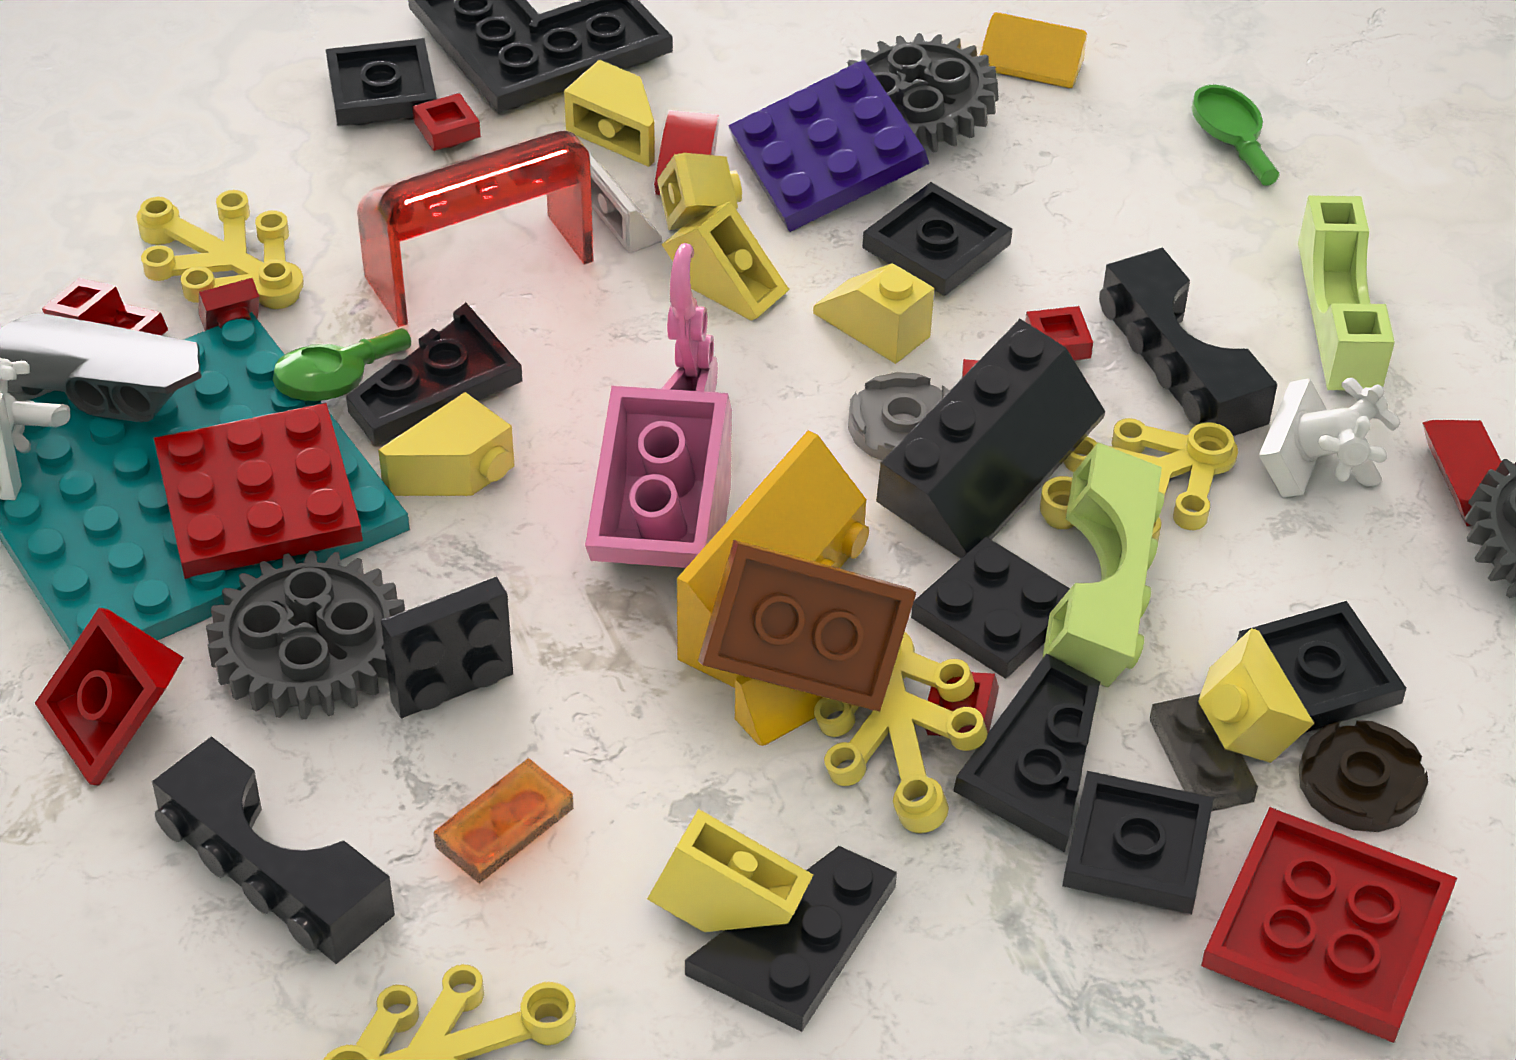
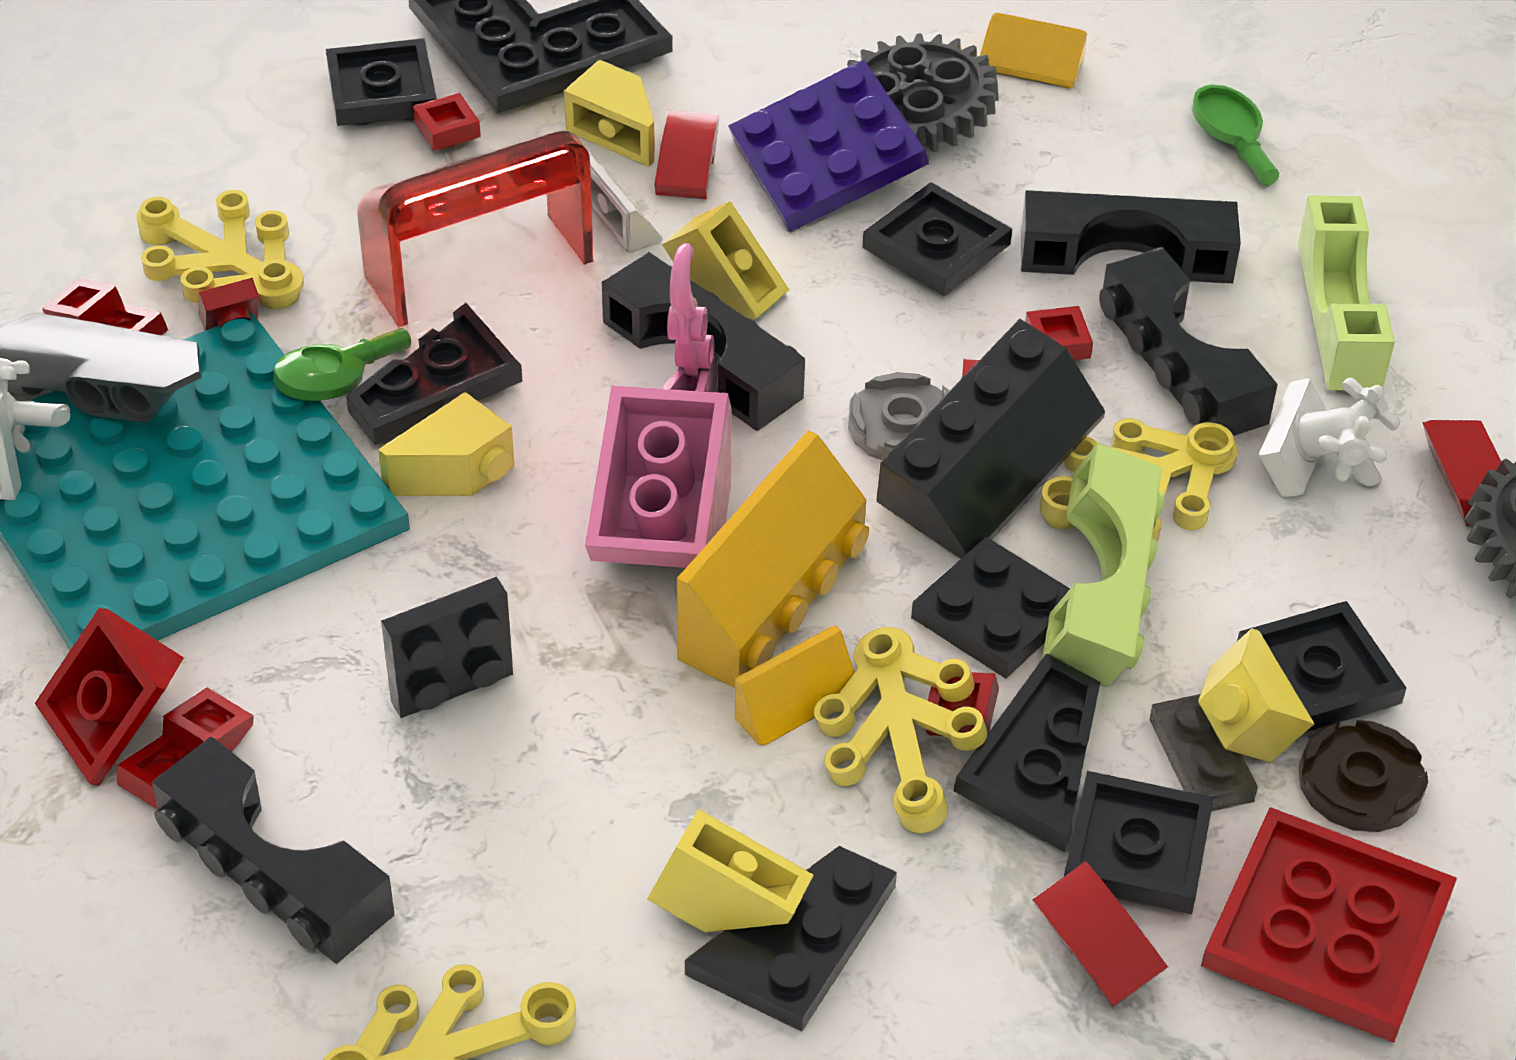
(183, 731): none -> red slope
(257, 490): red plate -> none
(303, 634): dark grey gear -> none
(503, 820): clear orange plate -> none
(696, 185): light yellow slope -> none
(753, 365): none -> black arch
(806, 626): dark orange plate -> none
(882, 310): light yellow slope -> none
(1069, 228): none -> black arch
(1100, 934): none -> red slope

